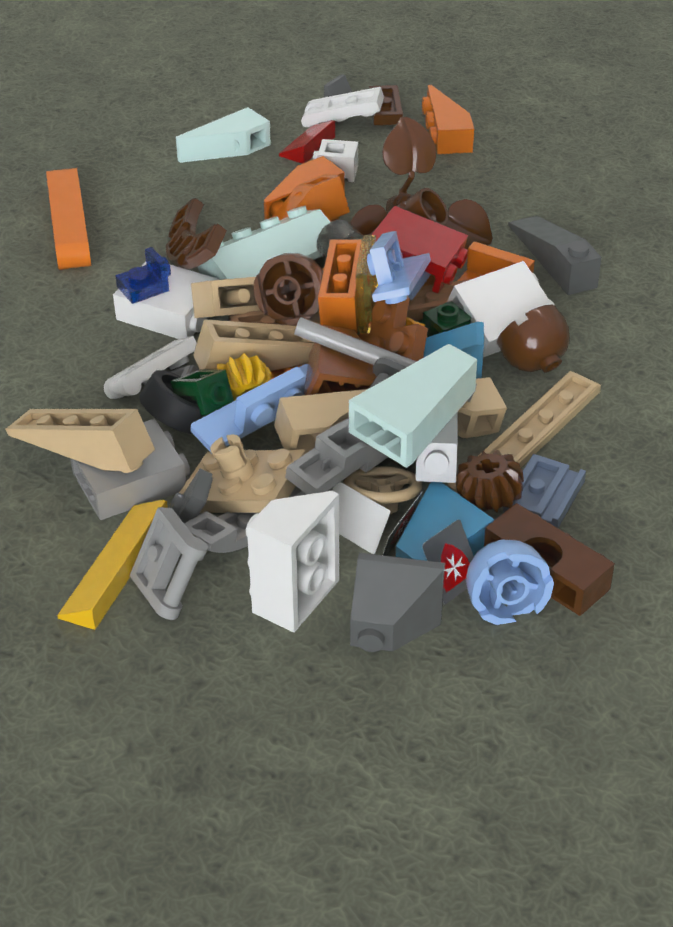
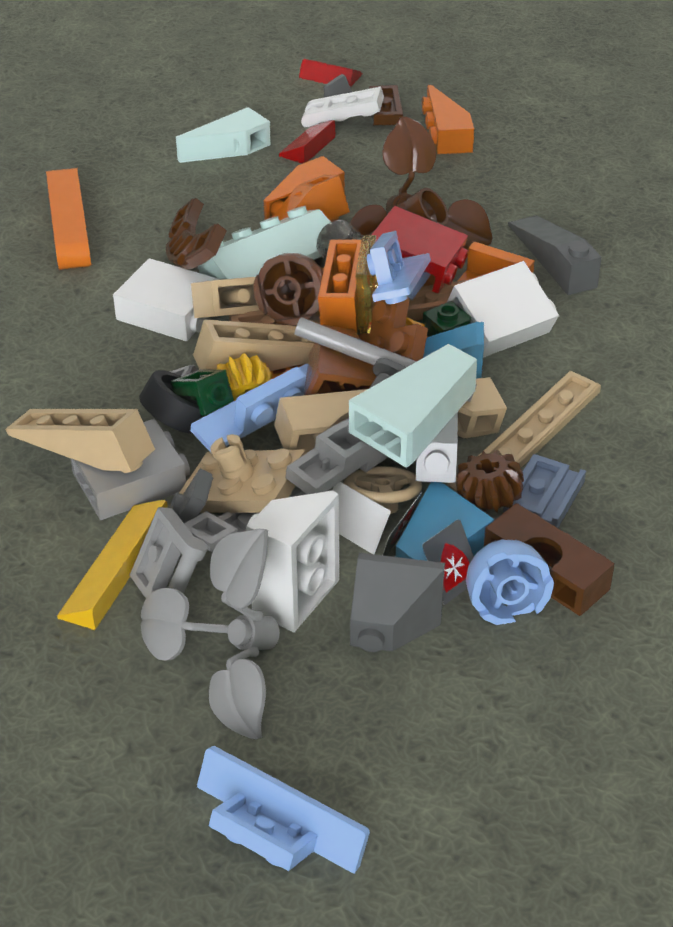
(129, 380): white plate -> none
(146, 280): clear blue bracket -> none
(237, 570): none -> light grey plant
(275, 817): none -> light blue bracket
(325, 72): none -> red slope
(342, 154): white brick -> none
(537, 341): reddish brown cylinder -> none

